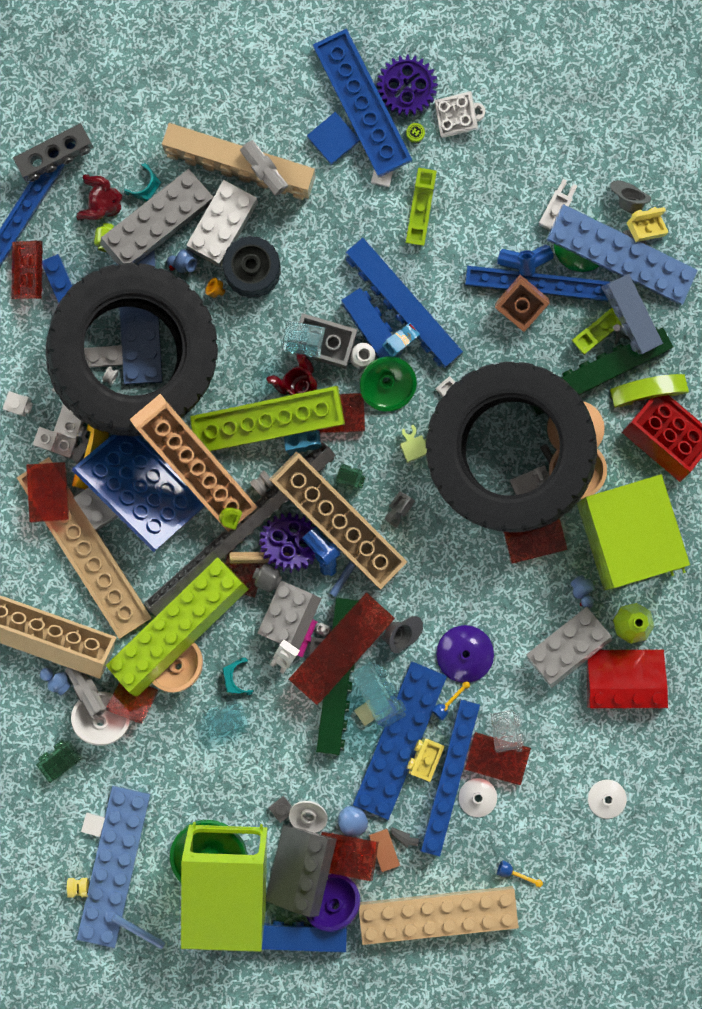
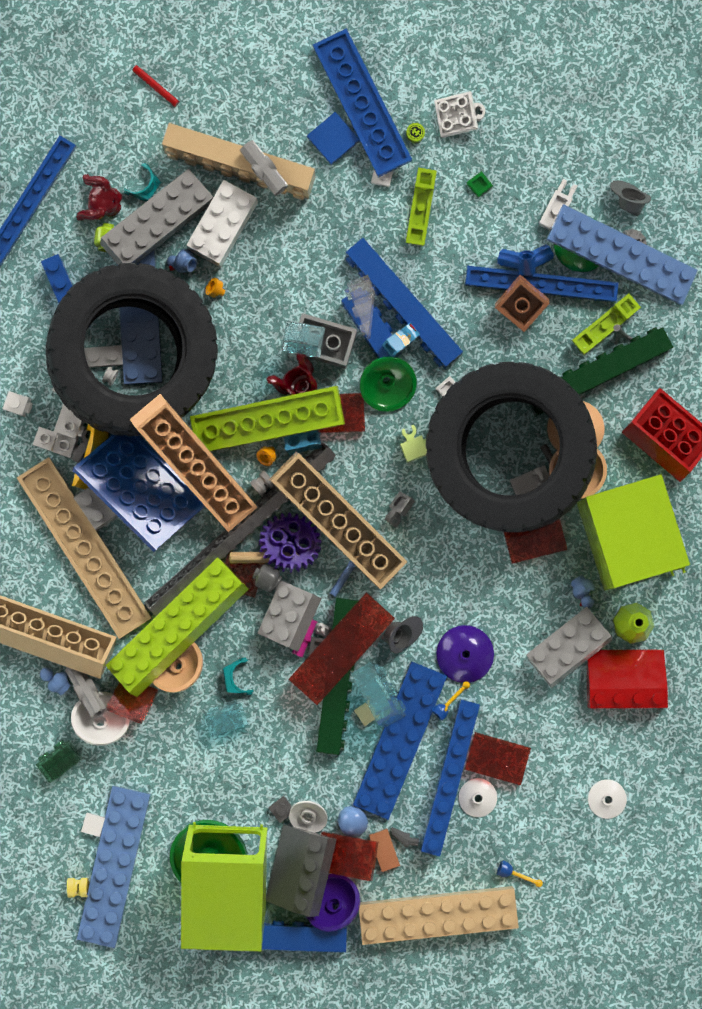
(27, 270): clear red plate -> none
(43, 150): dark grey brick -> none
(47, 492): clear red plate -> none
(138, 931): medium blue bar -> none
(156, 86): none -> red bar
(230, 517): lime tile -> none
(251, 266): wheel -> none
(266, 455): none -> light orange tile
(284, 656): white hinge -> none
(324, 551): blue piece -> none
(350, 478): clear green brick -> none
(362, 355): white head -> none
(363, 298): none -> clear slope
(419, 97): dark purple gear -> none
(425, 759): light yellow bracket -> none
(479, 184): none -> green tile
(507, 731): clear bracket -> none
(632, 314): sand blue wedge -> none
(647, 224): light yellow bracket -> none
(649, 388): lime slope -> none

